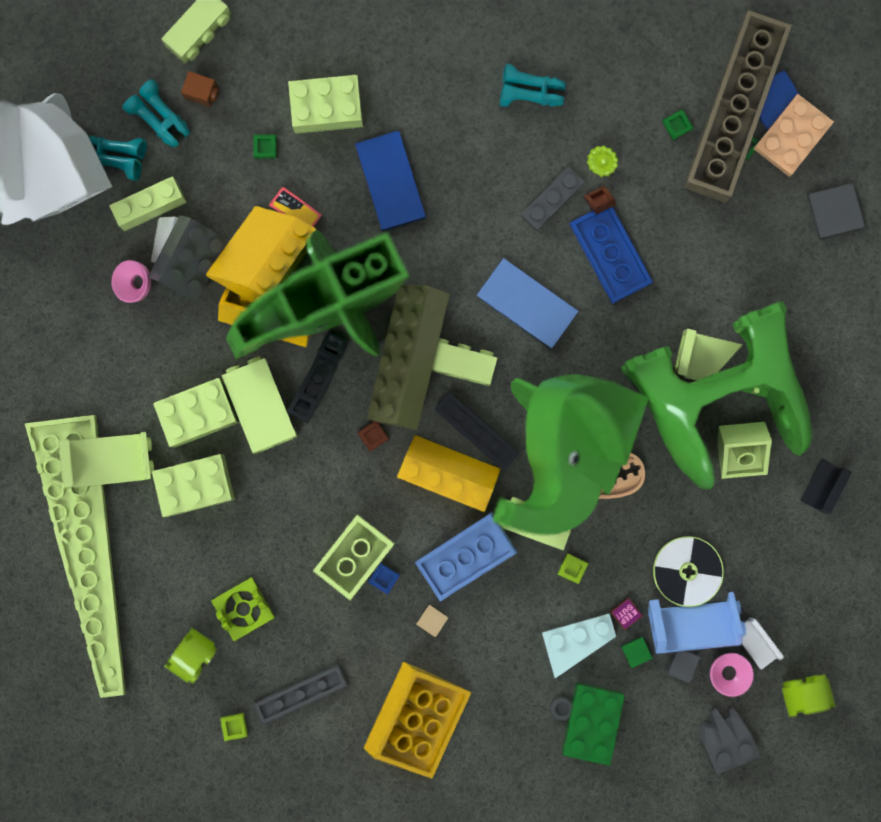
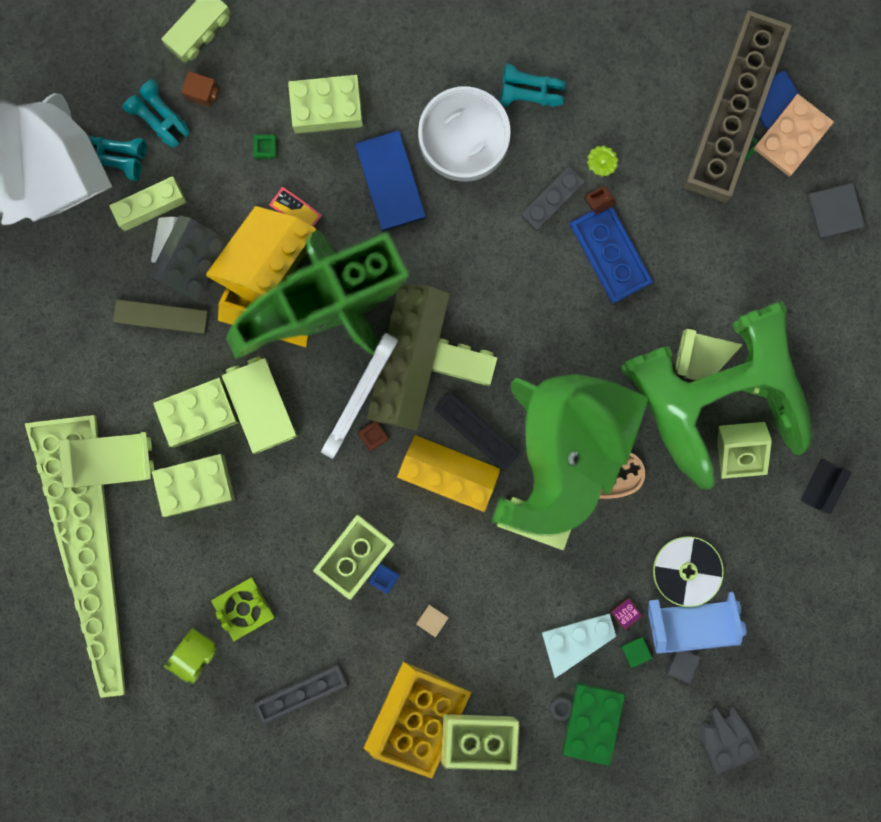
(123, 281): bright pink piece -> none
(160, 316): none -> olive tile
(234, 726): lime tile -> none
(318, 377): black slope -> none
(359, 395): none -> white piece
(464, 133): none -> white piece
(466, 557): medium blue tile -> none
(479, 742): none -> yellowish green brick
(527, 303): medium blue tile -> none
(572, 568): lime tile -> none
(677, 124): green tile -> none
(742, 679): bright pink piece -> none
(759, 644): white panel -> none
(808, 696): lime brick -> none

